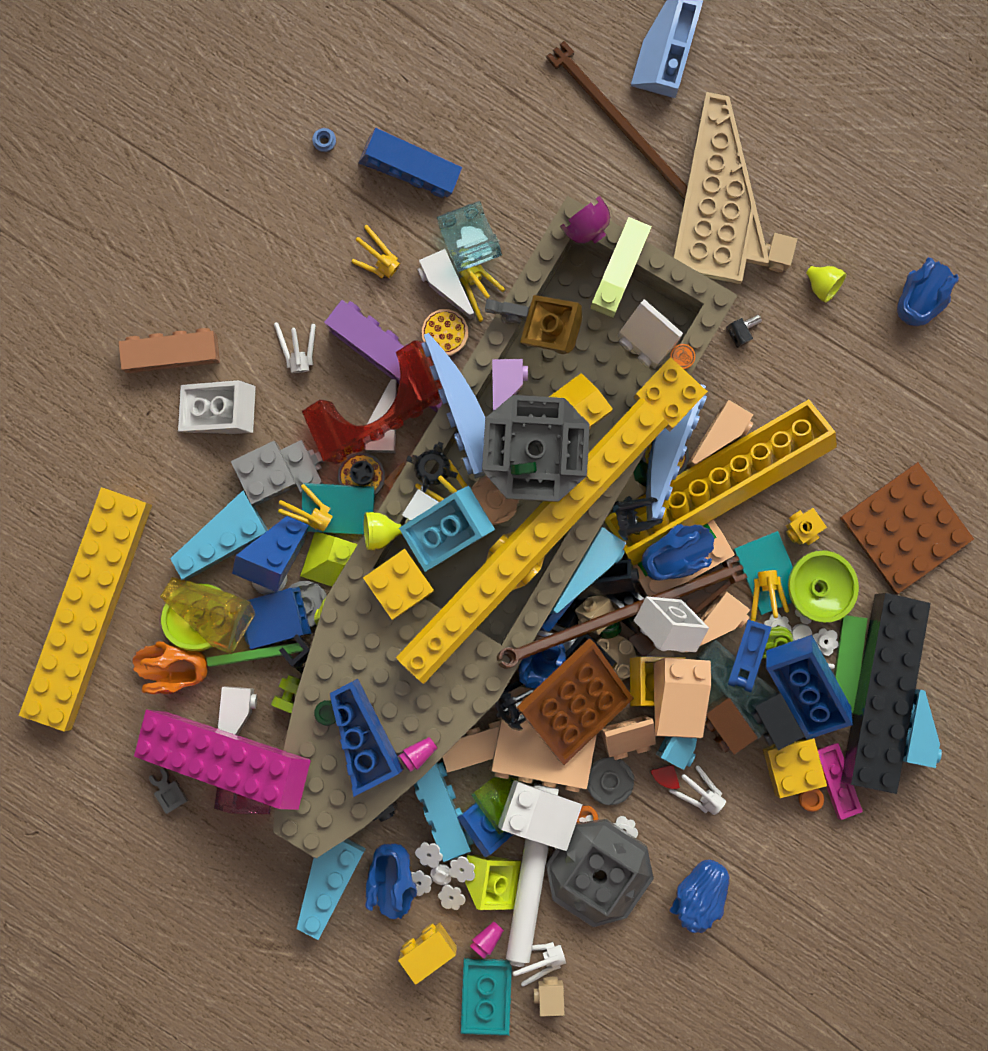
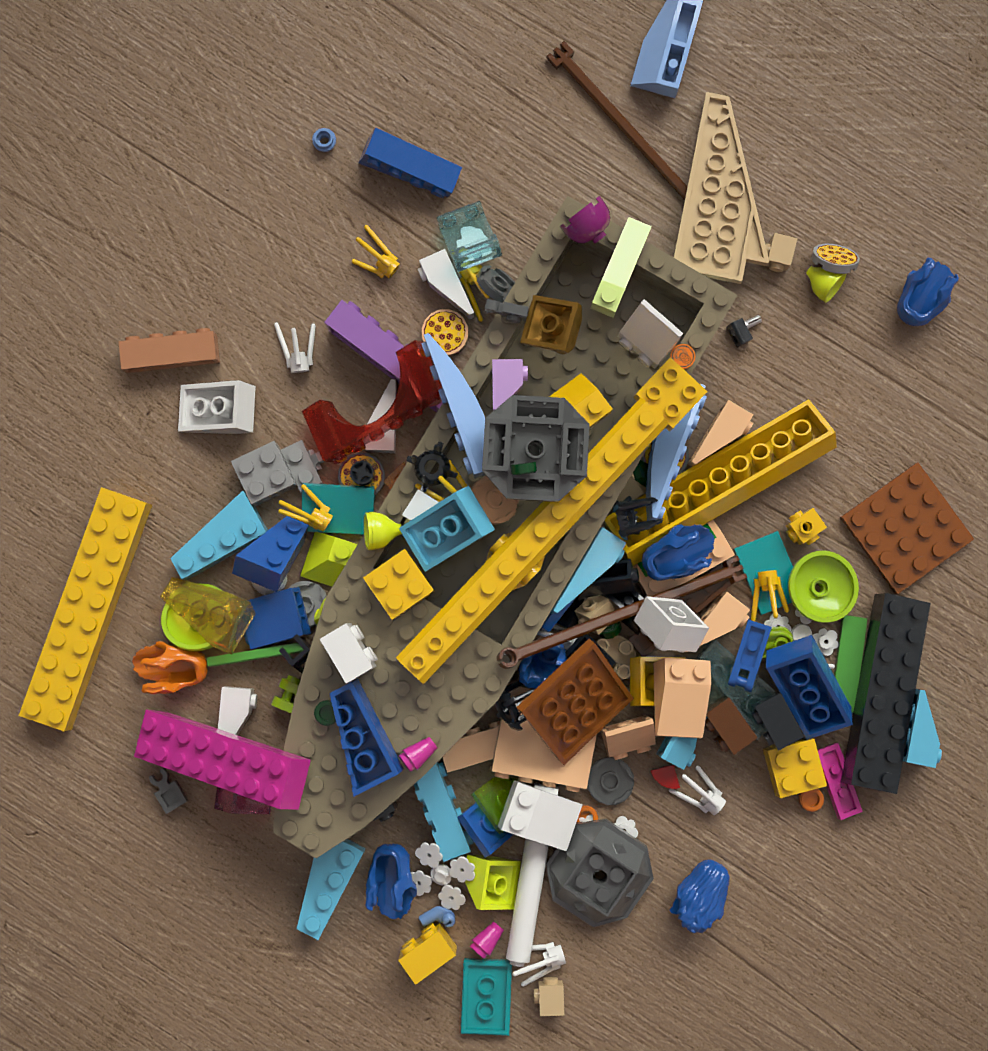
(349, 652): none -> white brick
(438, 914): none -> medium blue arm
(495, 283): none -> dark grey tile
(835, 258): none -> tile

